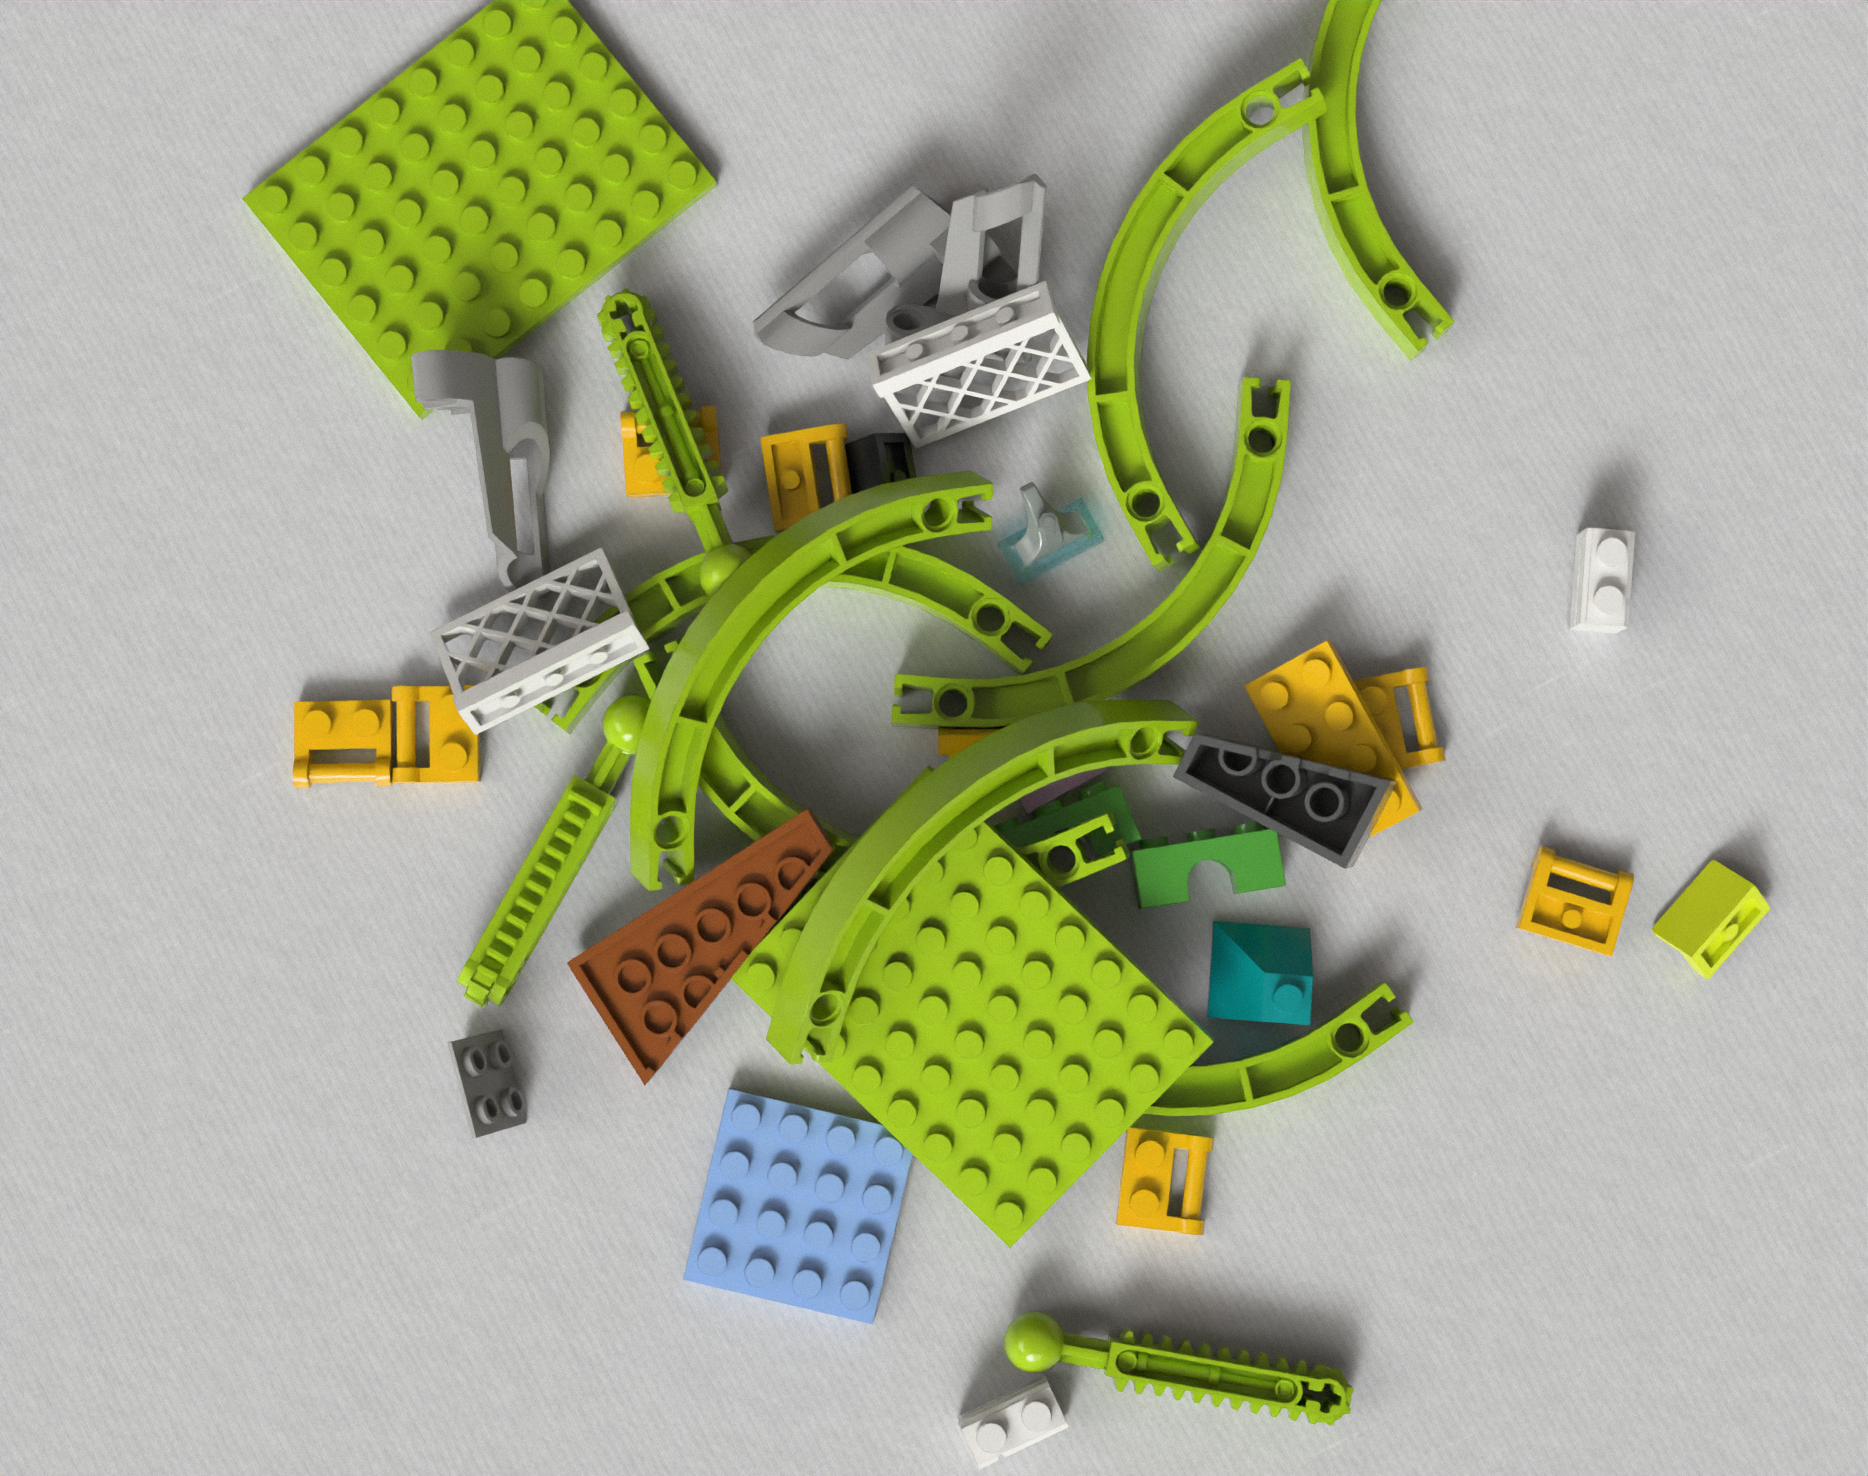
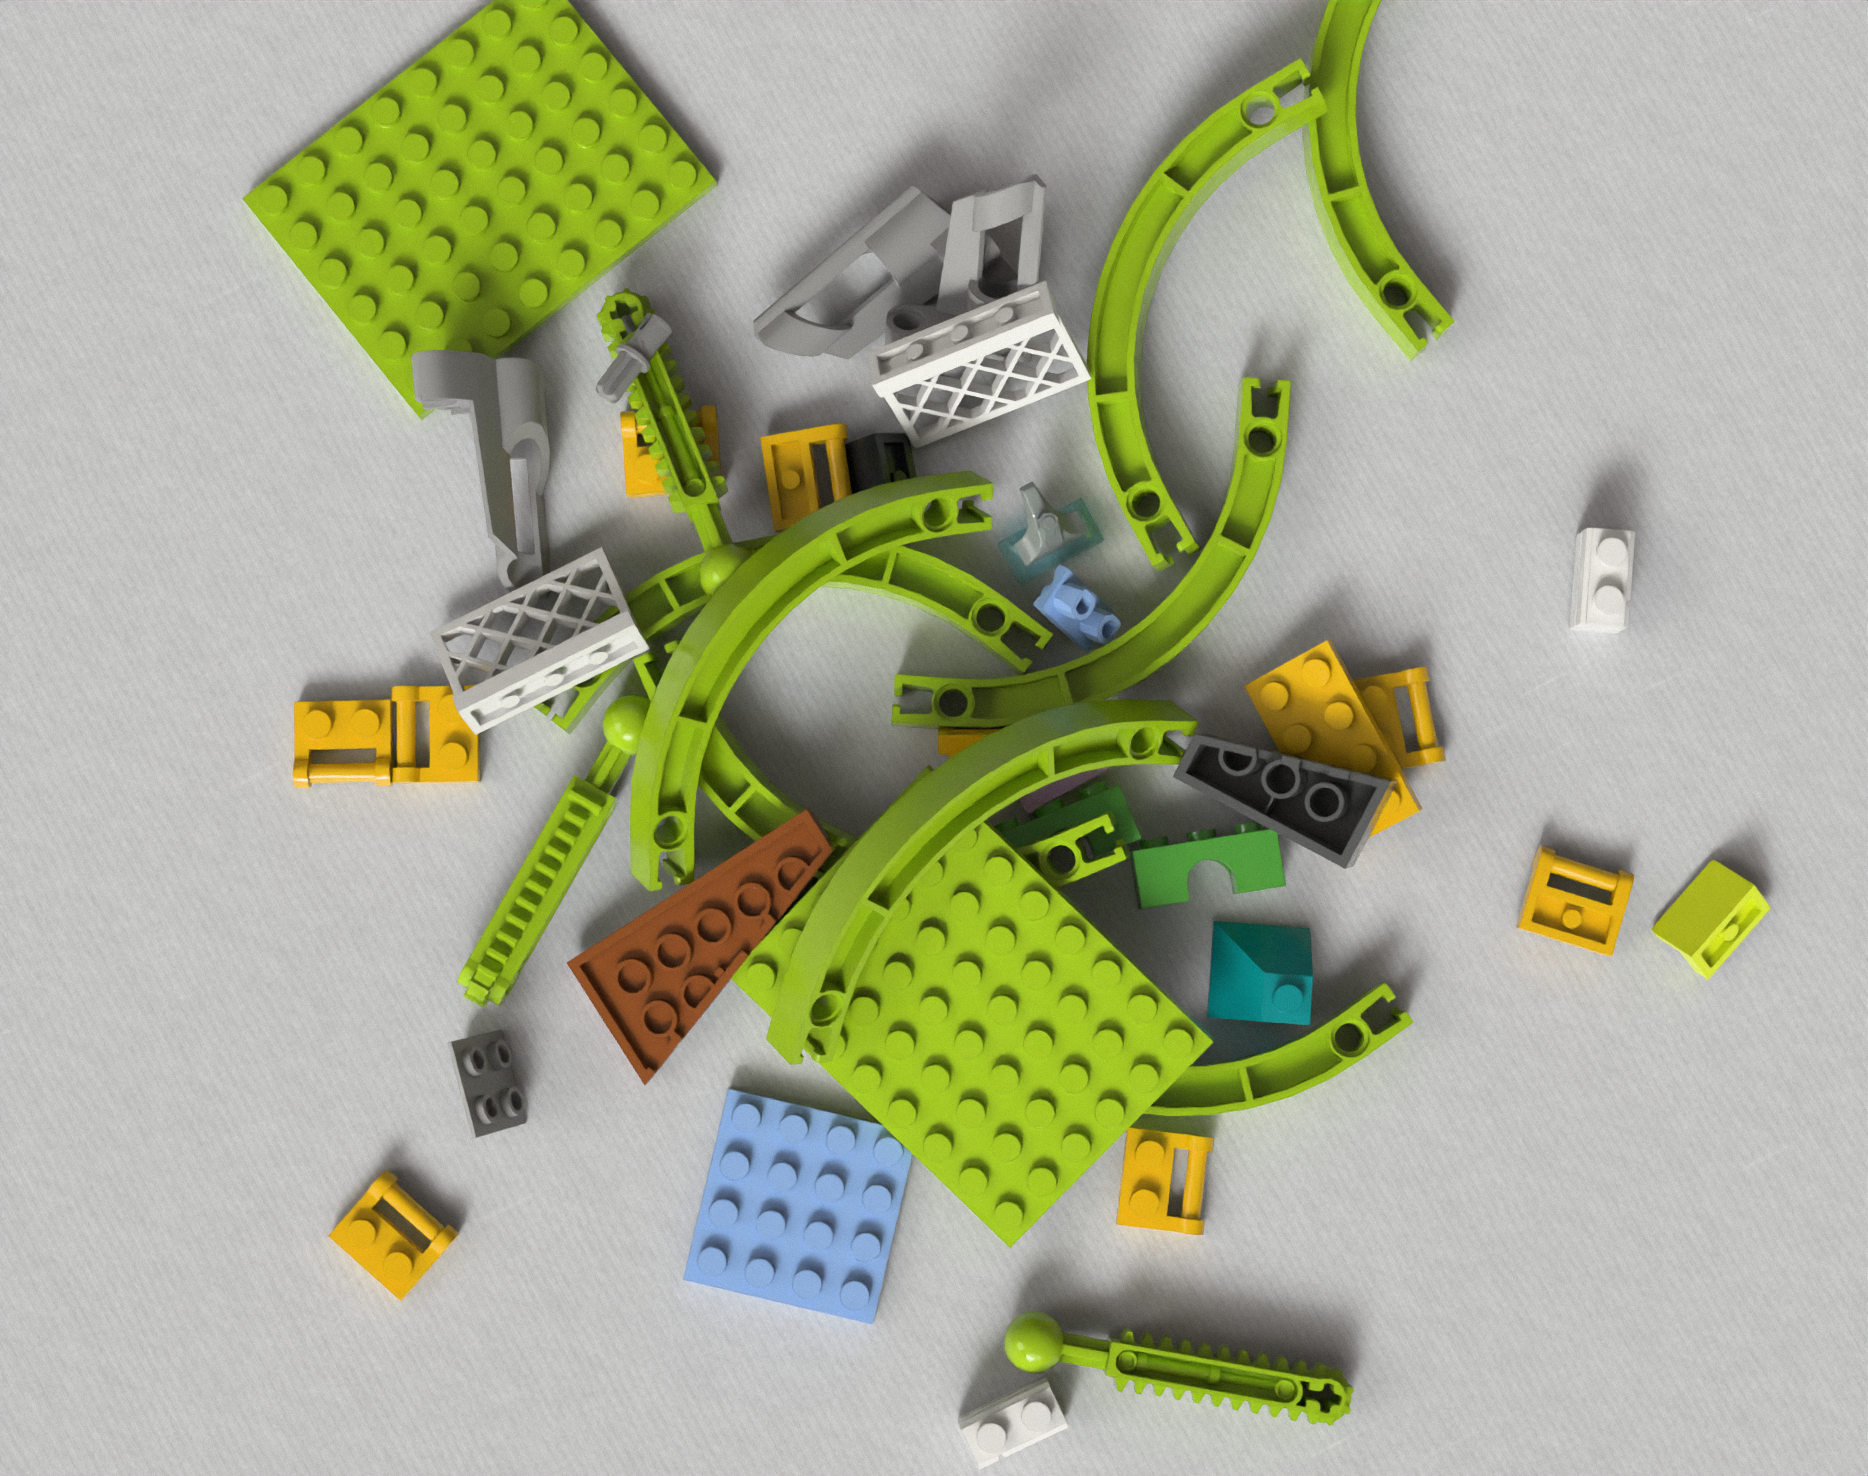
(382, 1246): none -> yellow plate
(633, 357): none -> light grey axle
(1077, 610): none -> light blue hips

